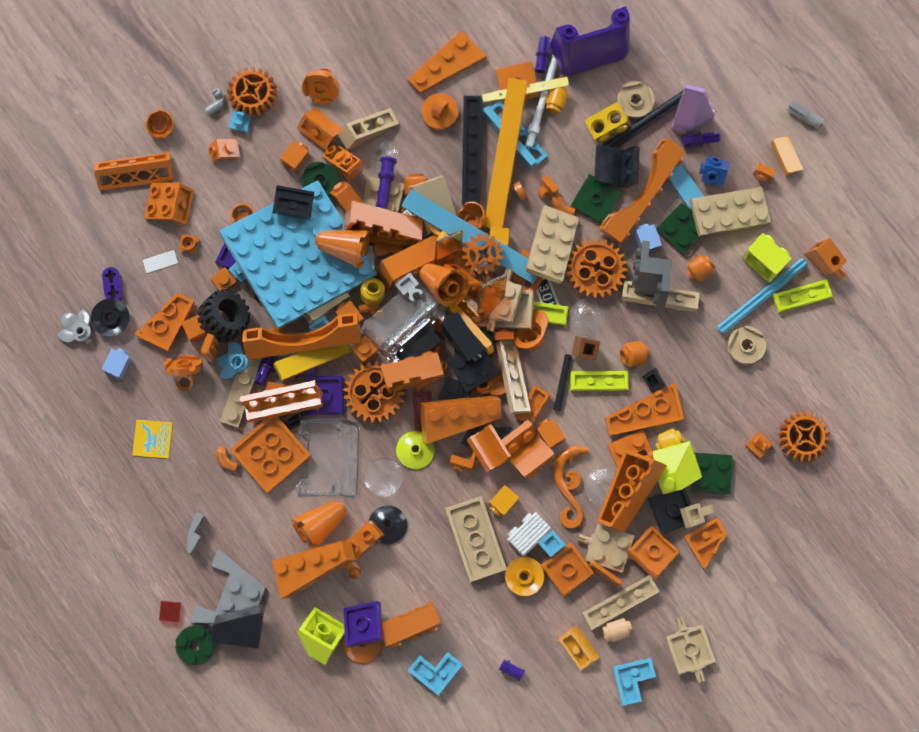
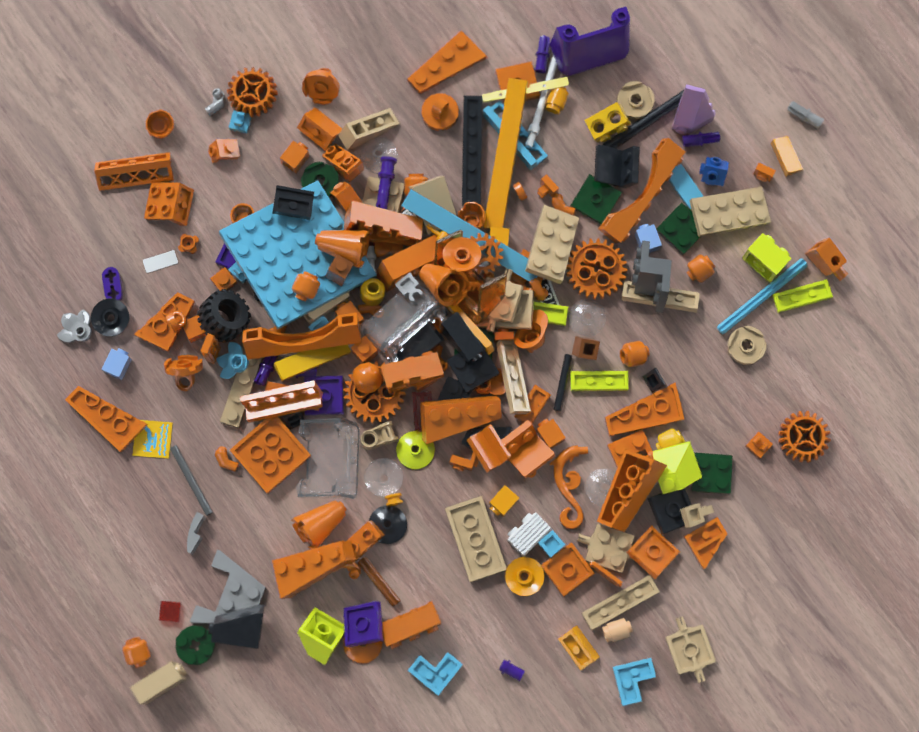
(111, 422): none -> orange wing
(136, 652): none -> orange head
(159, 682): none -> tan brick
(172, 321): none -> orange tile
(191, 480): none -> dark grey bar
(305, 286): none -> orange head
(339, 270): none -> dark orange brick
(367, 377): none -> orange hair
(379, 582): none -> dark orange axle
(380, 436): none -> tan piece
(393, 499): none -> light orange bush
(462, 247): none -> orange dish
(540, 292): none -> orange arm

